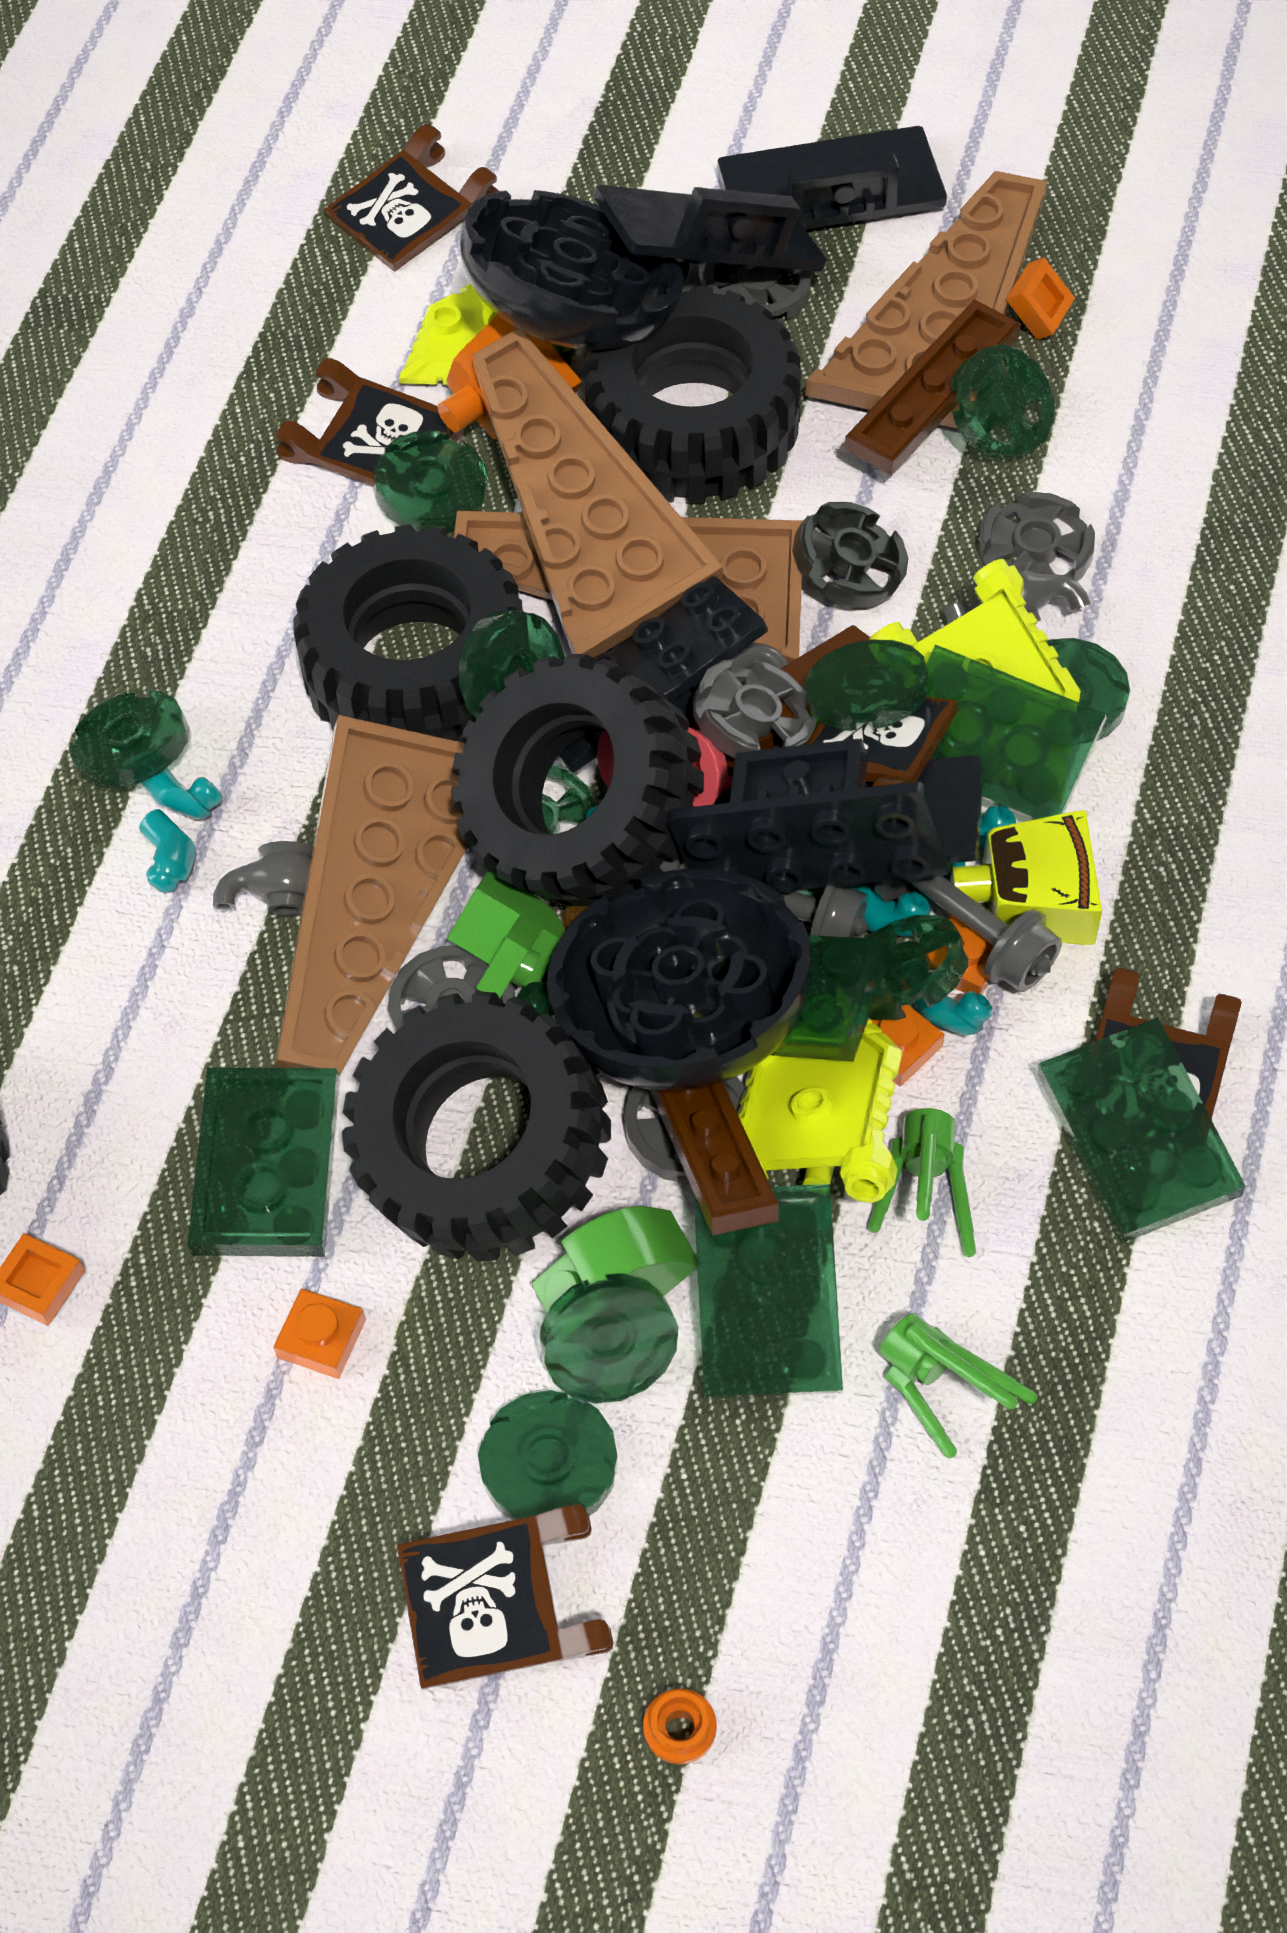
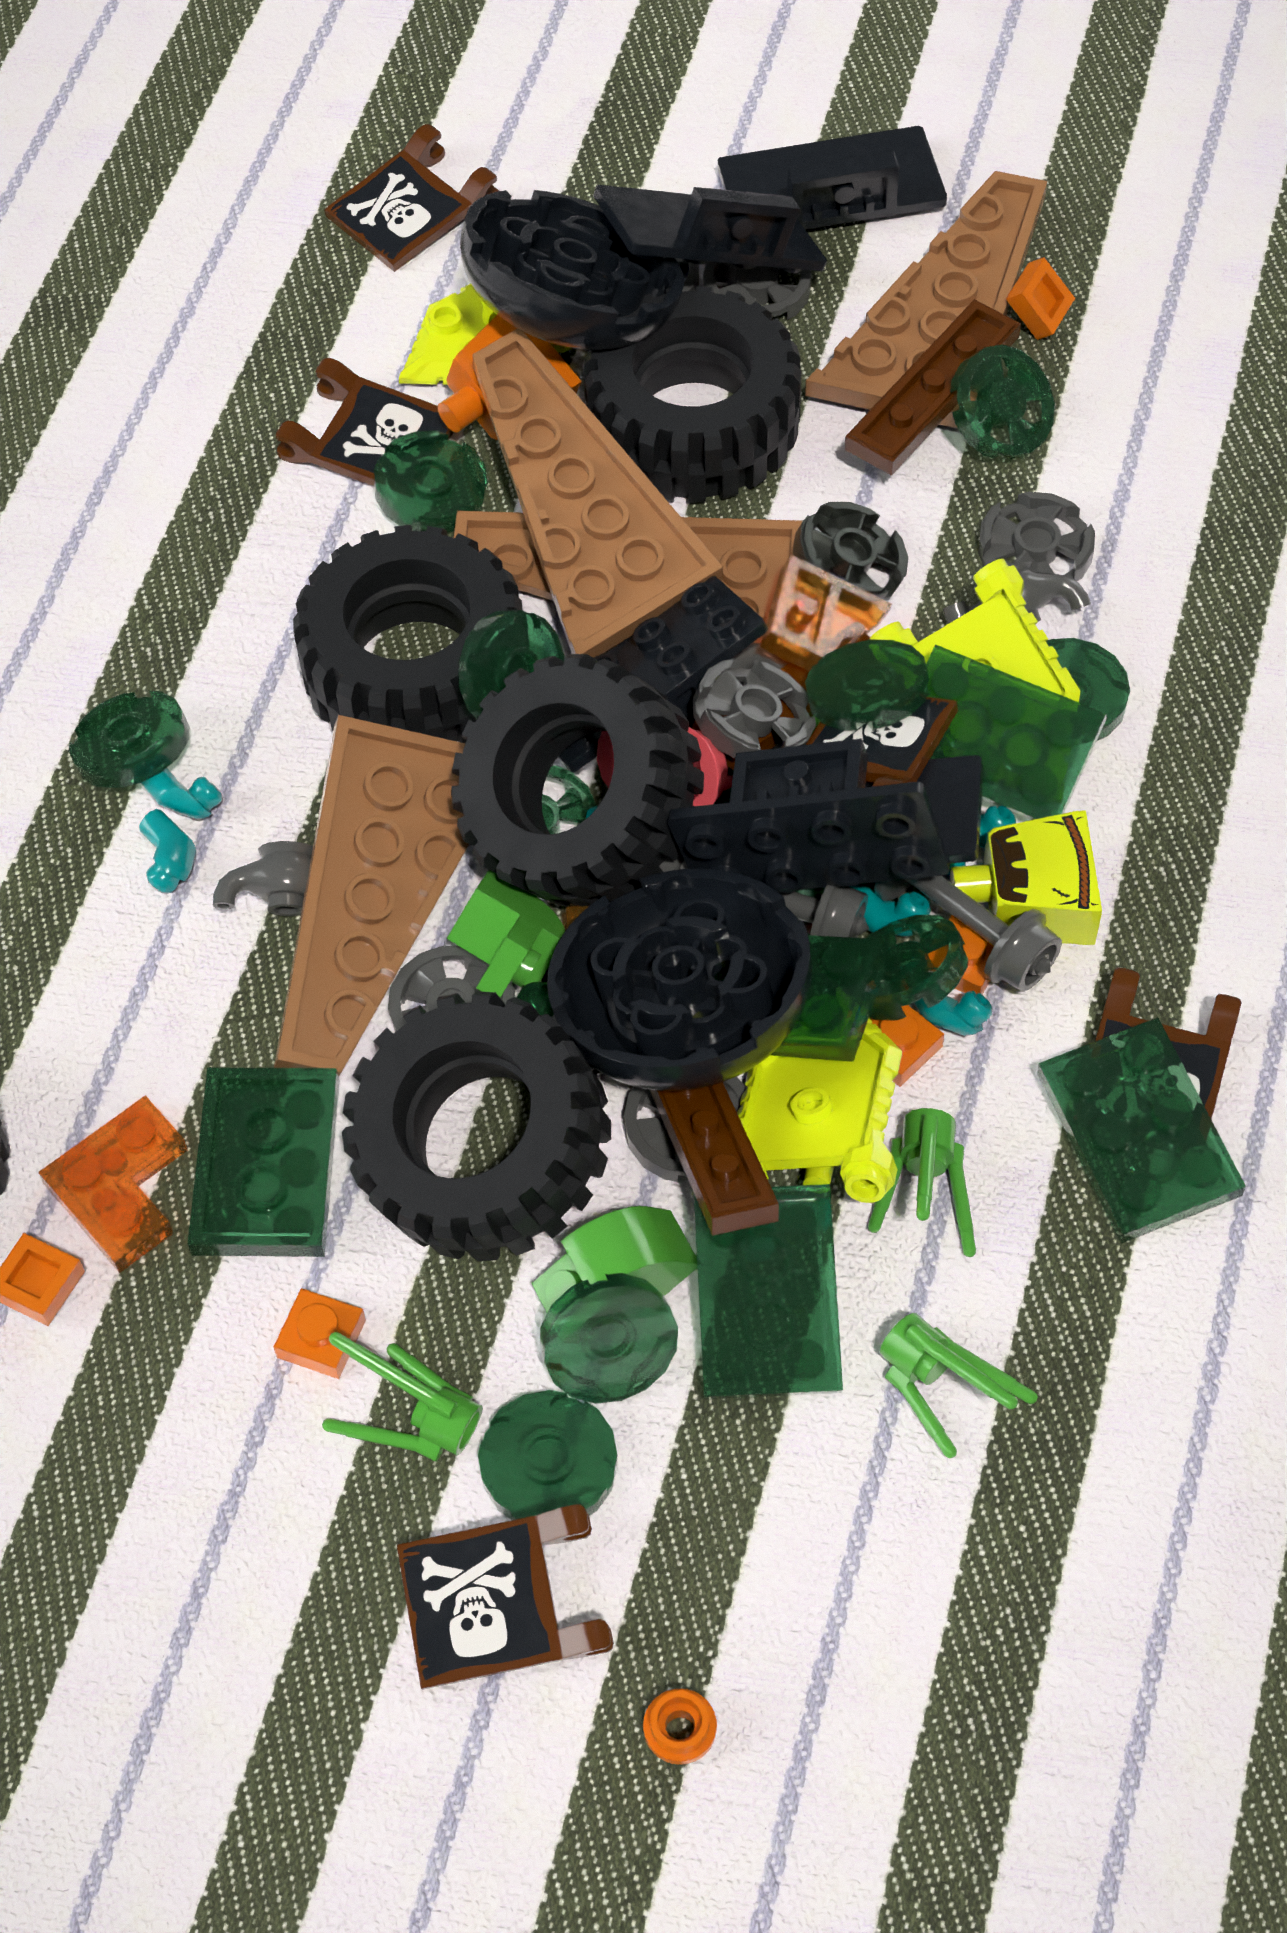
(101, 1182): none -> clear orange plate
(442, 1413): none -> bright green plant
(817, 614): none -> clear orange wing

